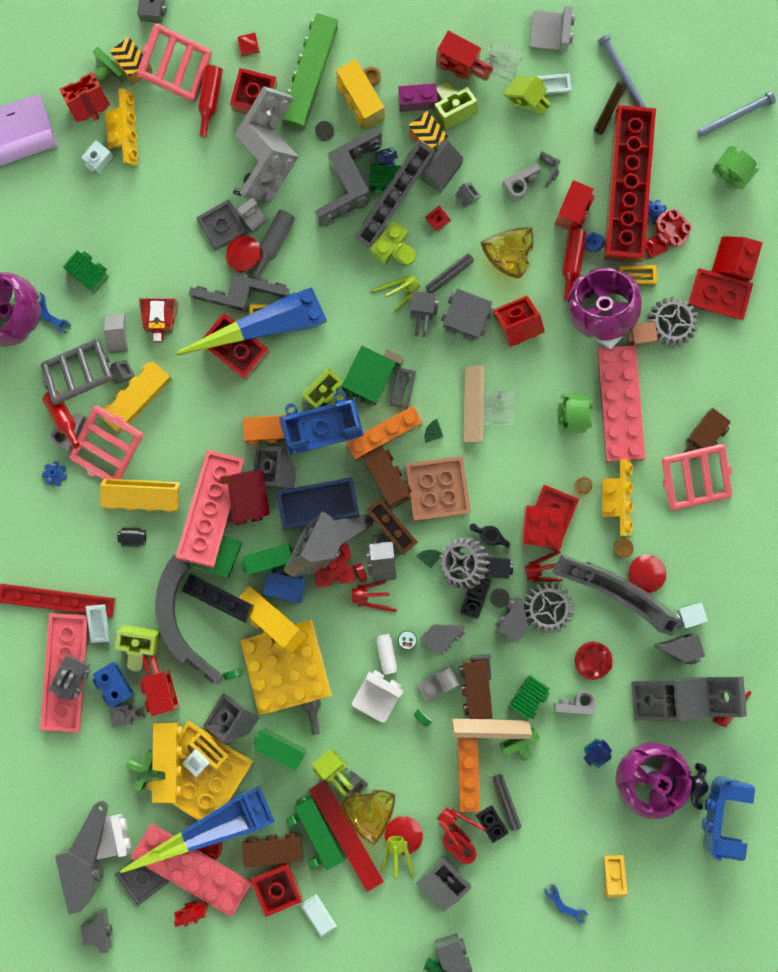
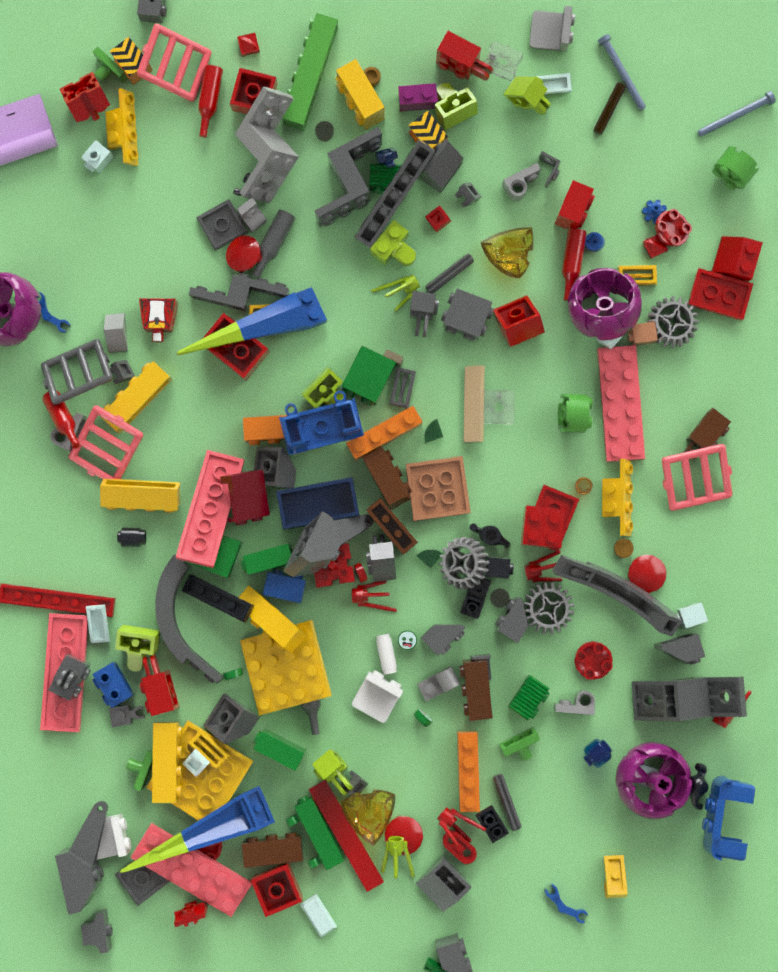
(57, 476): blue plant -> none
(86, 271): green brick -> none
(151, 775): clear green tile -> none
(491, 729): tan tile -> none
(629, 183): red brick -> none

